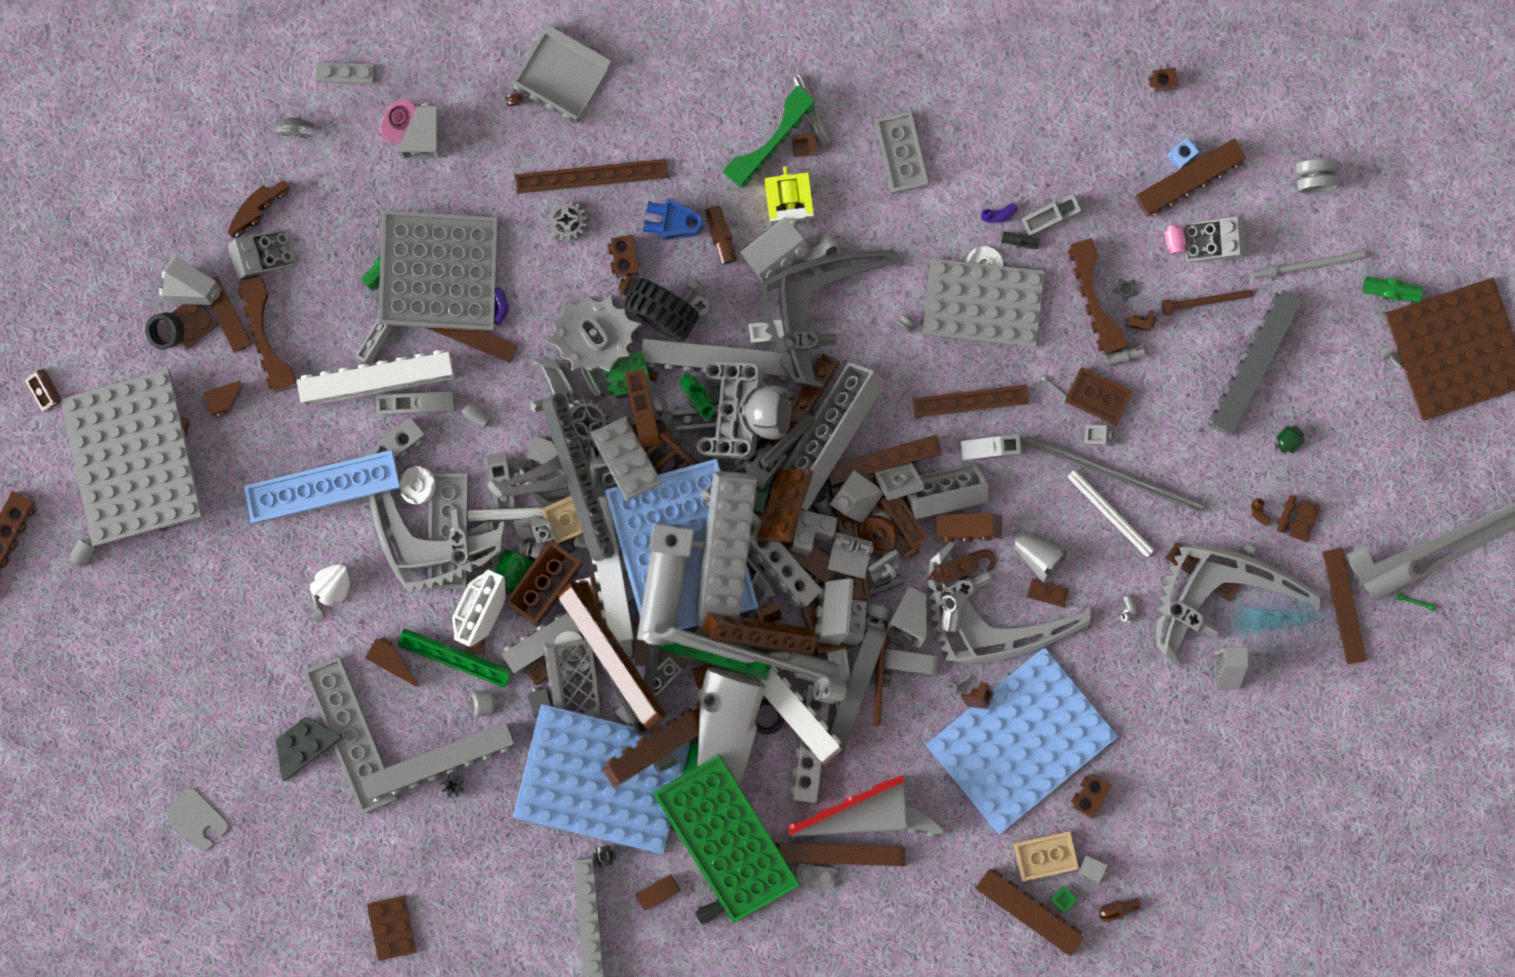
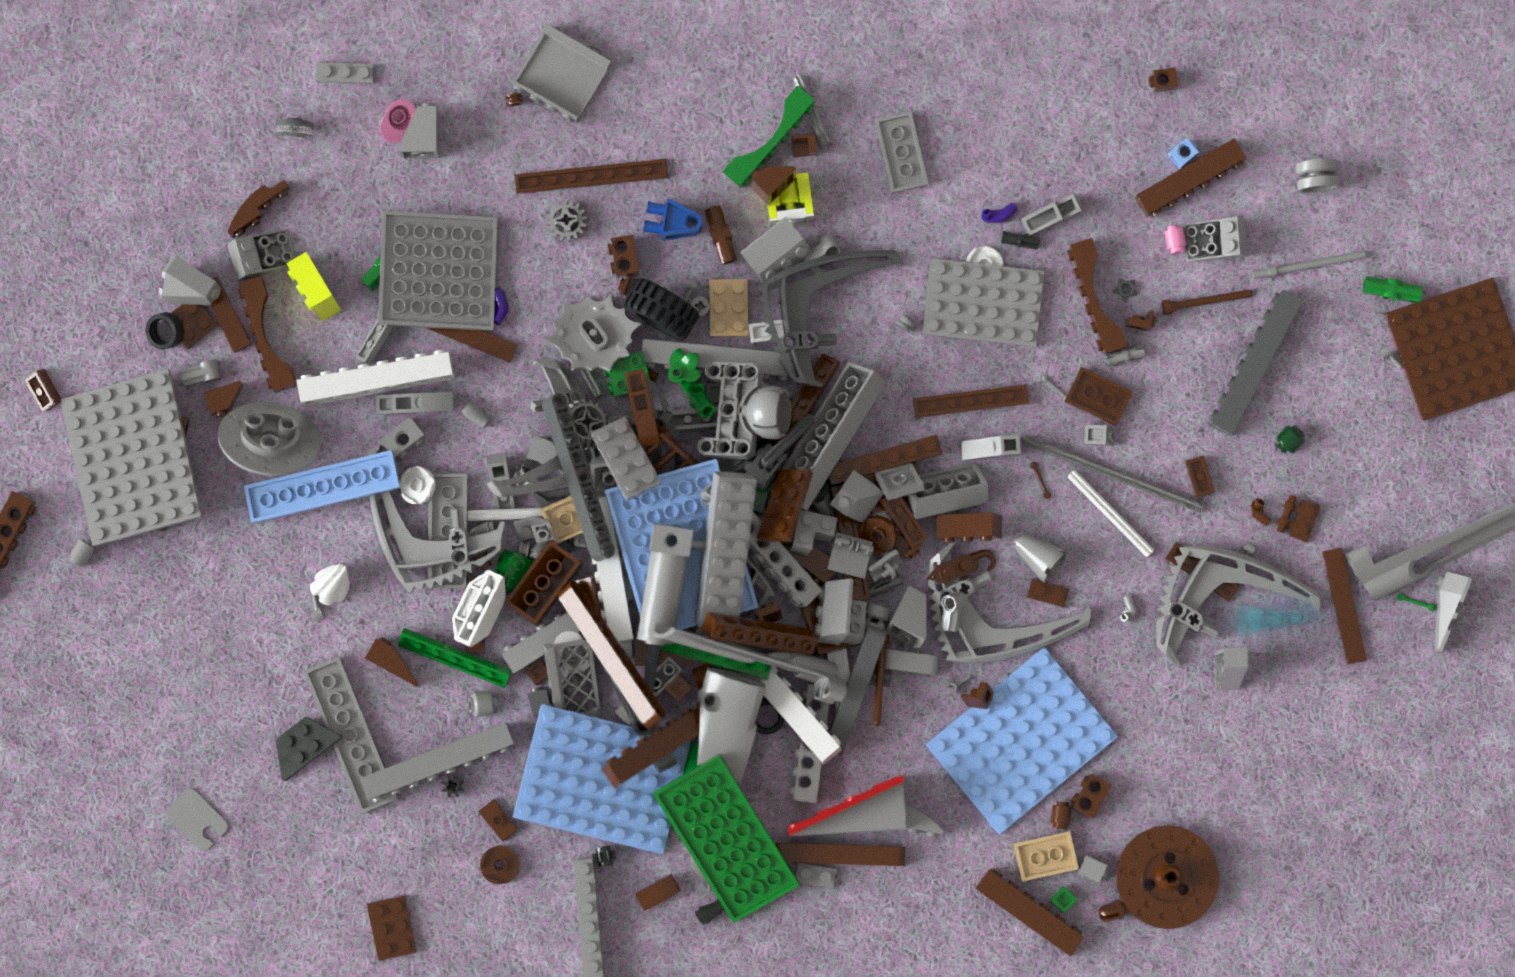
(204, 373): none -> light grey piece
(269, 439): none -> light grey piece
(313, 287): none -> neon yellow wedge
(497, 820): none -> reddish brown plate
(509, 859): none -> reddish brown plate
(678, 688): none -> reddish brown panel
(686, 365): none -> green plate
(728, 307): none -> tan plate
(772, 181): none -> reddish brown slope
(1046, 495): none -> reddish brown hinge
(1061, 815): none -> reddish brown brick
(1163, 904): none -> reddish brown piece
(1199, 476): none -> reddish brown plate
(1450, 594): none -> wedge

